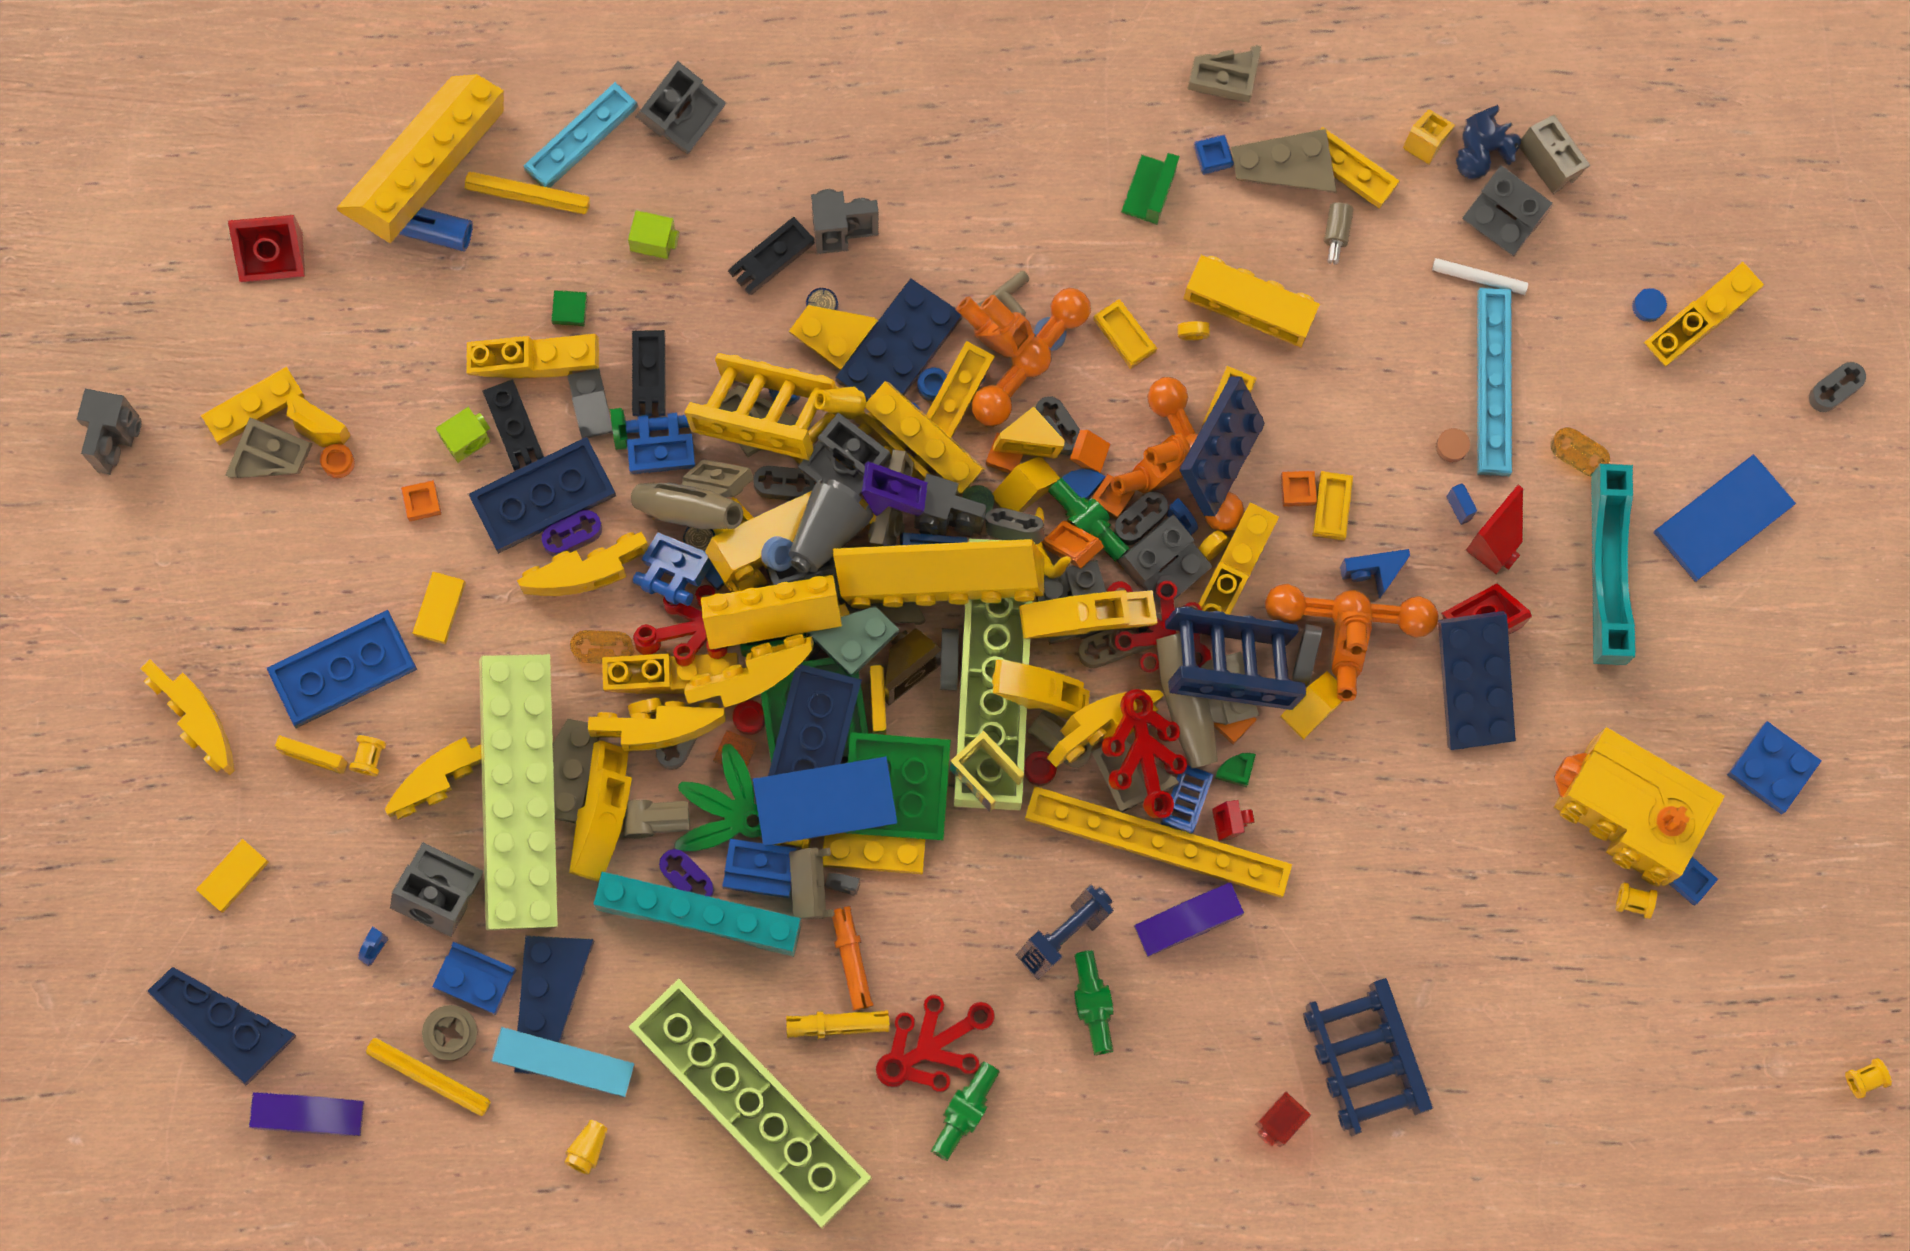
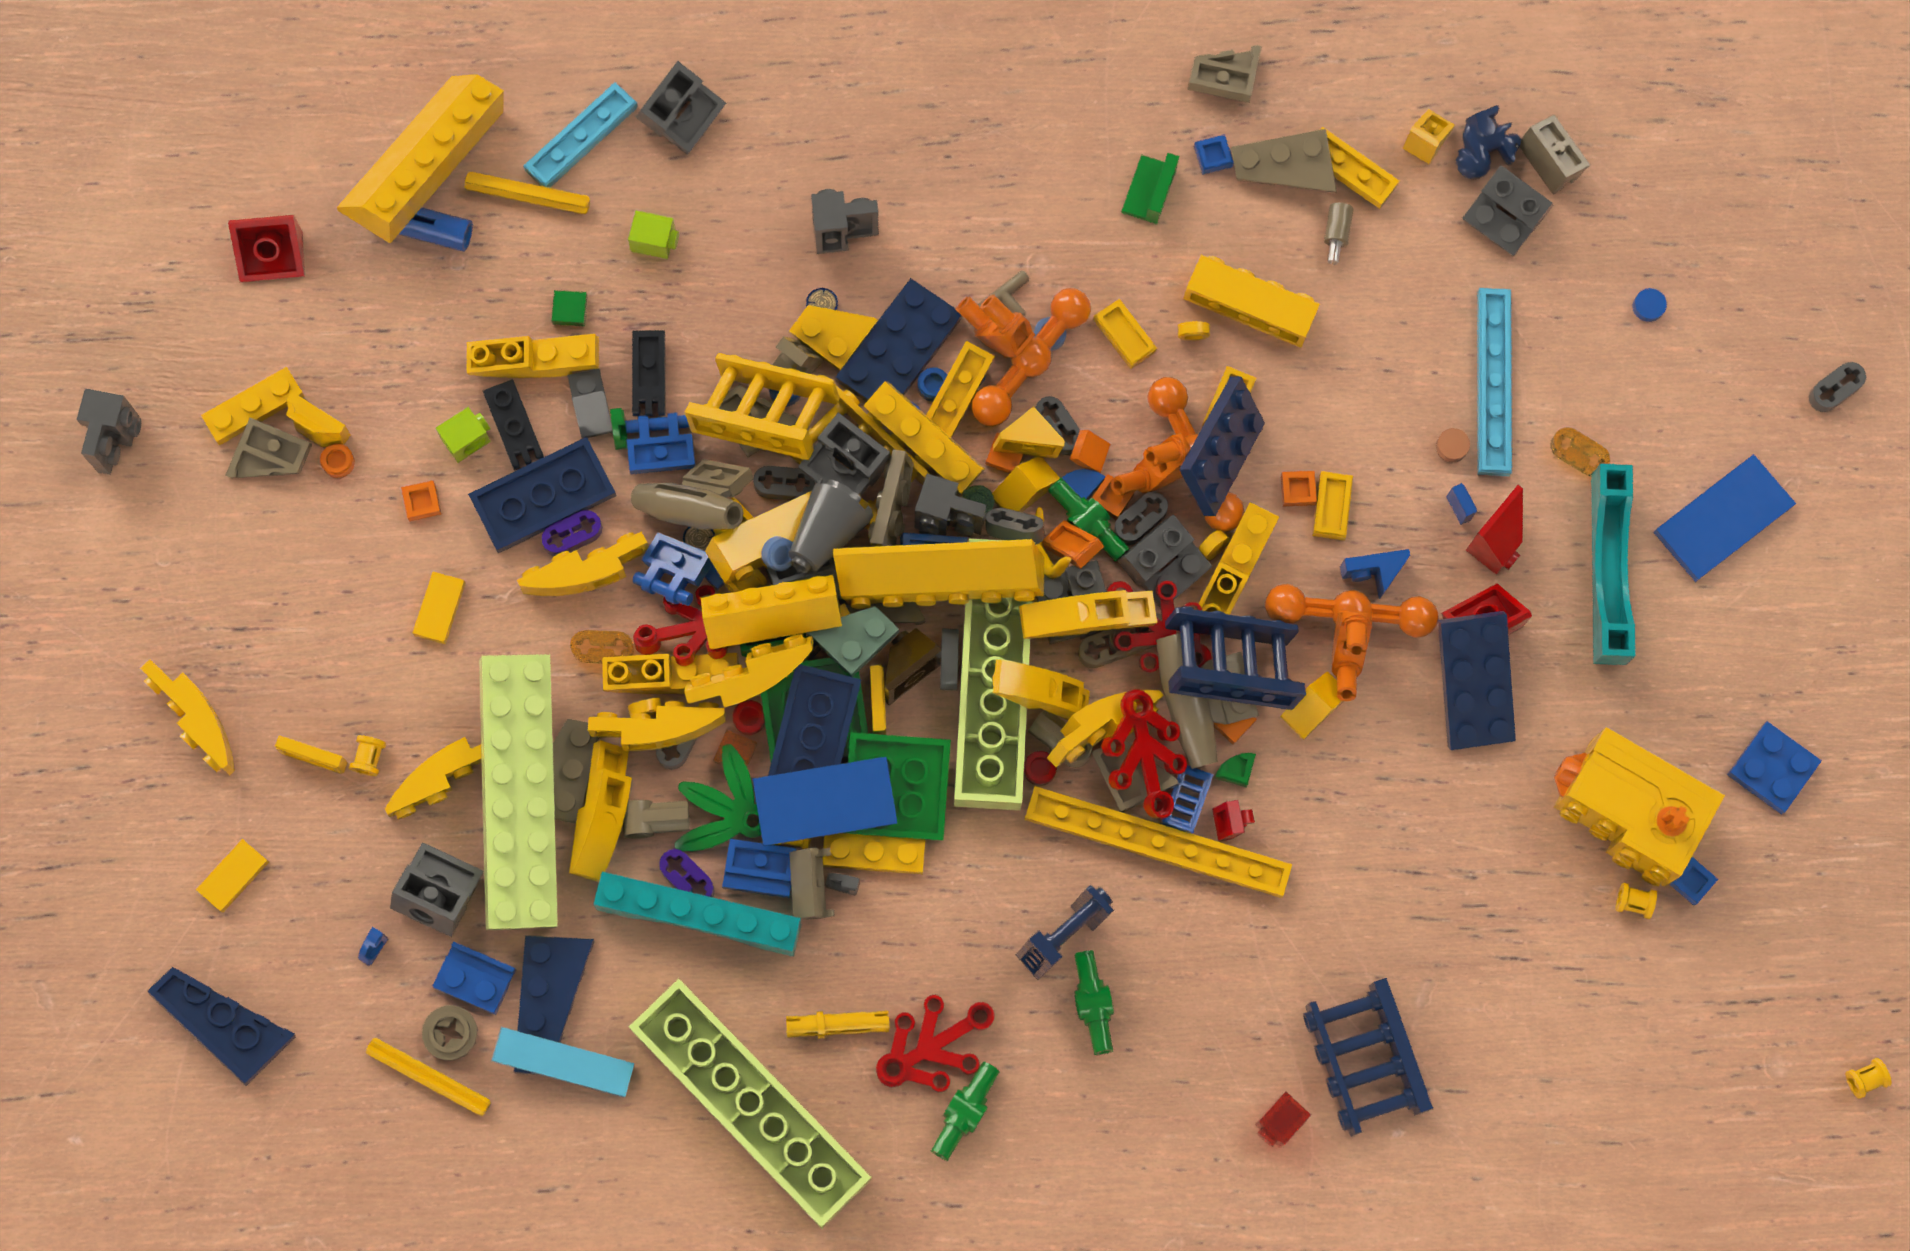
(306, 1114): dark purple slope -> none
(341, 669): blue tile -> none
(586, 1148): yellow cone -> none
(772, 255): black hinge -> none
(797, 356): none -> dark tan slope
(846, 401): yellow cone -> none
(851, 957): orange pin -> none
(893, 489): dark purple slope -> none
(1000, 758): light yellow piece -> none
(1183, 515): blue tile -> none
(1189, 919): dark purple slope -> none
(1307, 654): dark grey beam -> none
(1479, 276): white bar -> none
(1704, 314): yellow slope -> none

